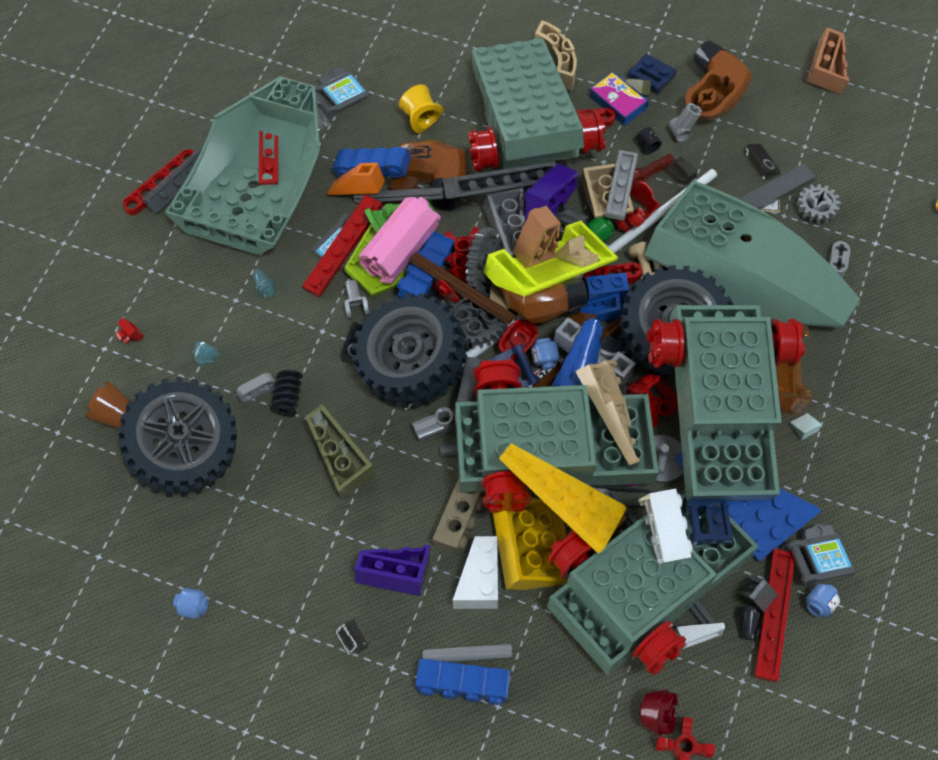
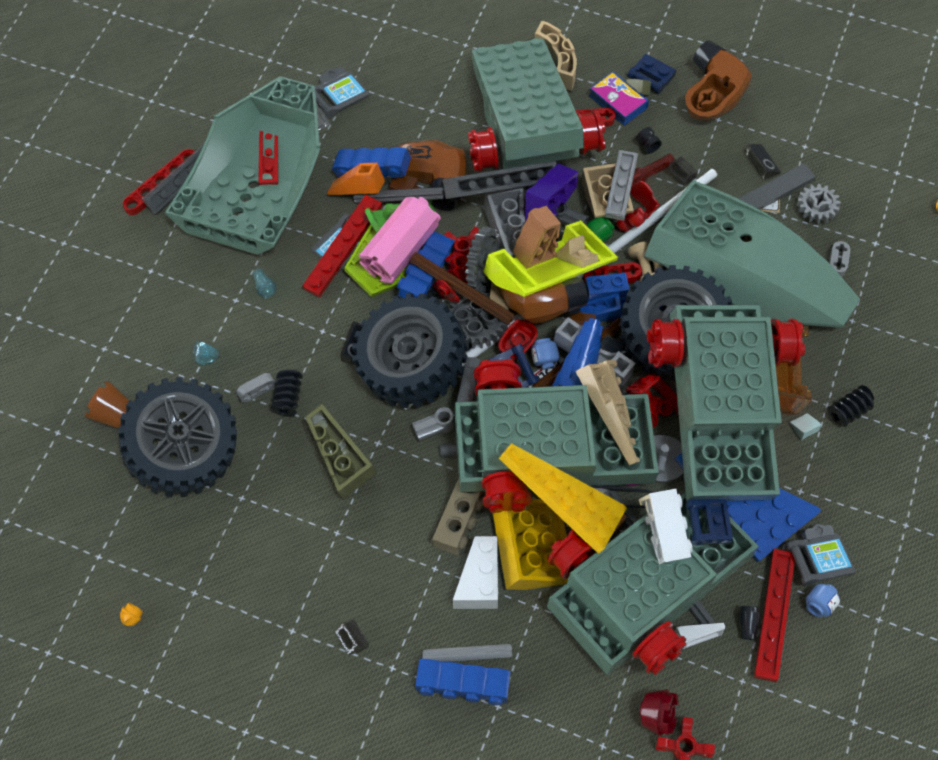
(128, 331): red tile -> none
(130, 614): none -> light orange plate
(191, 603): medium blue head -> none
(354, 298): light grey piece -> none
(393, 569): dark purple wedge -> none
(420, 108): yellow hat -> none
(681, 125): light grey piece -> none
(758, 593): dark grey slope -> none
(829, 63): nougat wedge -> none
(852, 406): none -> black piece

